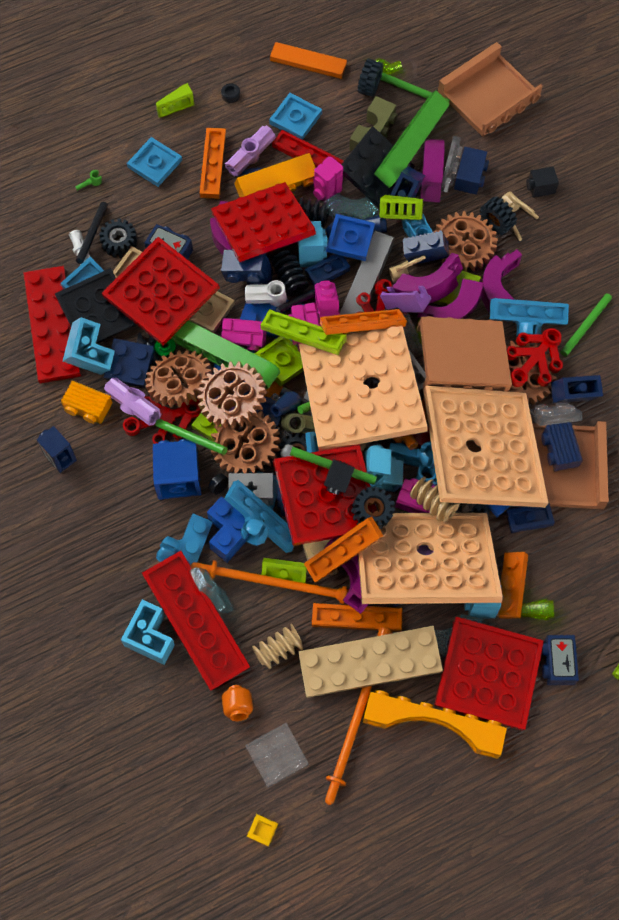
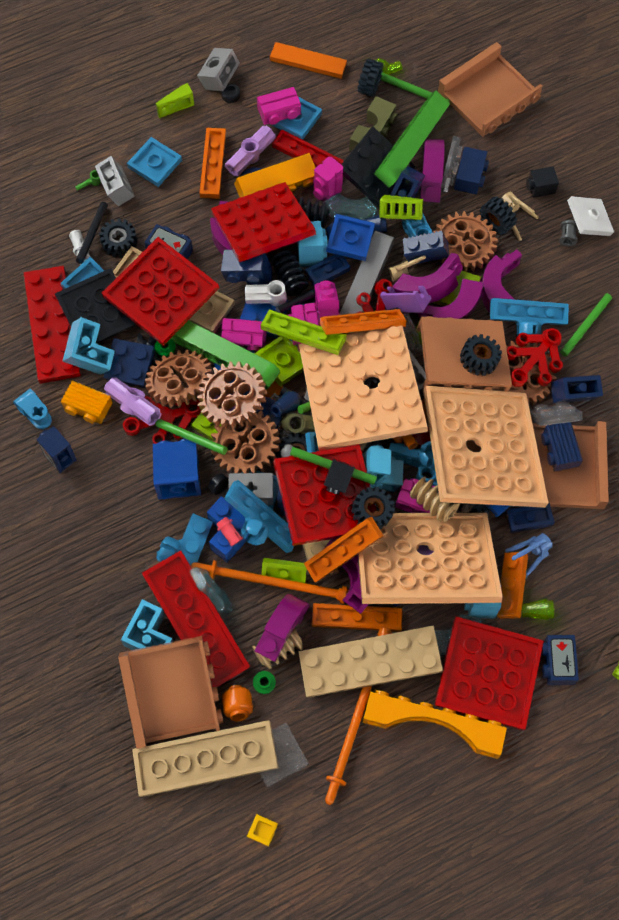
(33, 409): none -> dark azure piece
(114, 181): none -> light grey brick
(170, 690): none -> nougat panel
(205, 758): none -> tan plate
(218, 69): none -> light grey brick
(229, 531): none -> coral pin
(264, 689): none -> green plate
(279, 106): none -> dark pink brick
(280, 625): none -> magenta arch
(480, 364): none -> black bush
(537, 545): none -> medium blue plant
(568, 233): none -> dark grey bush
(590, 216): none -> white plate

